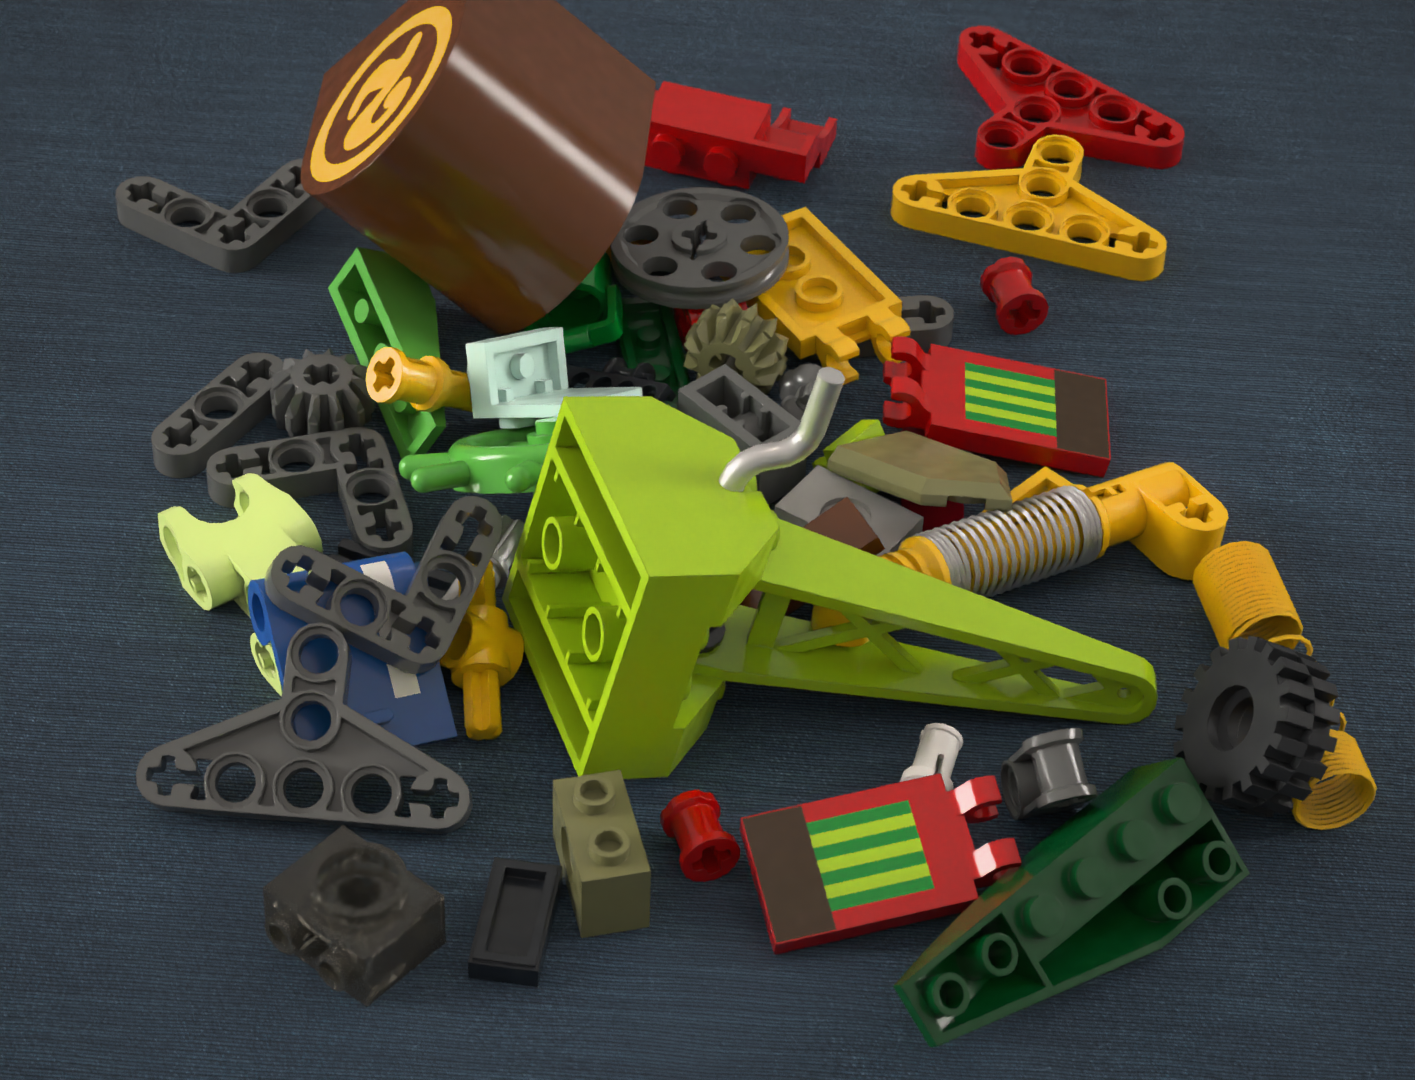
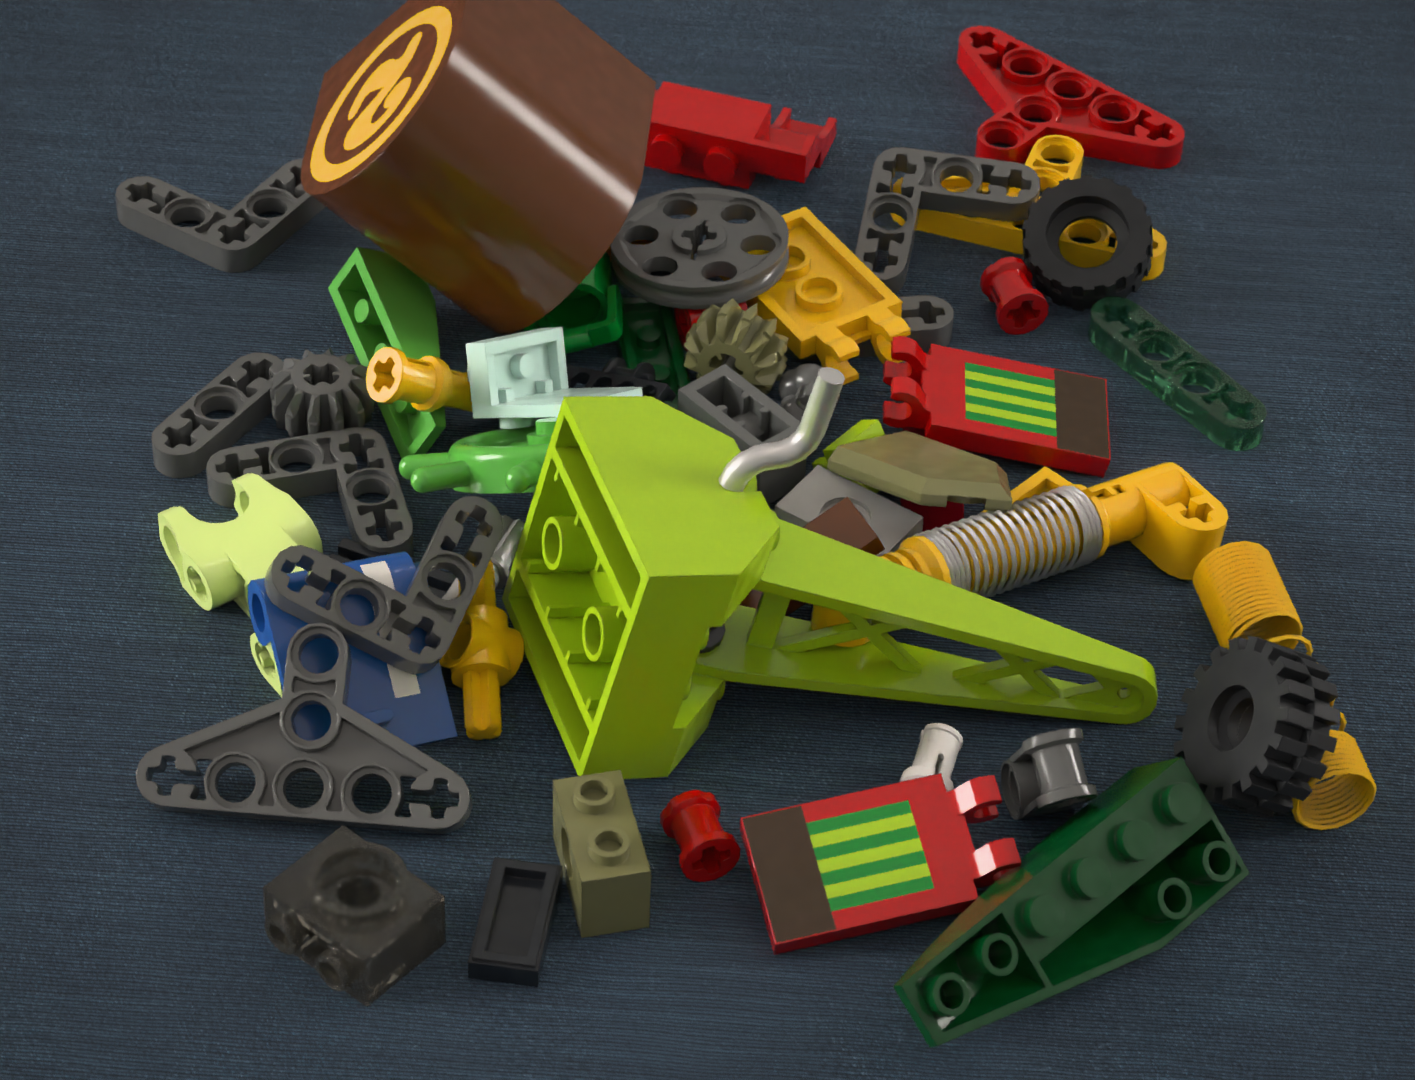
(923, 190): none -> dark grey beam
(1087, 200): none -> black tyre
(1225, 414): none -> clear green beam

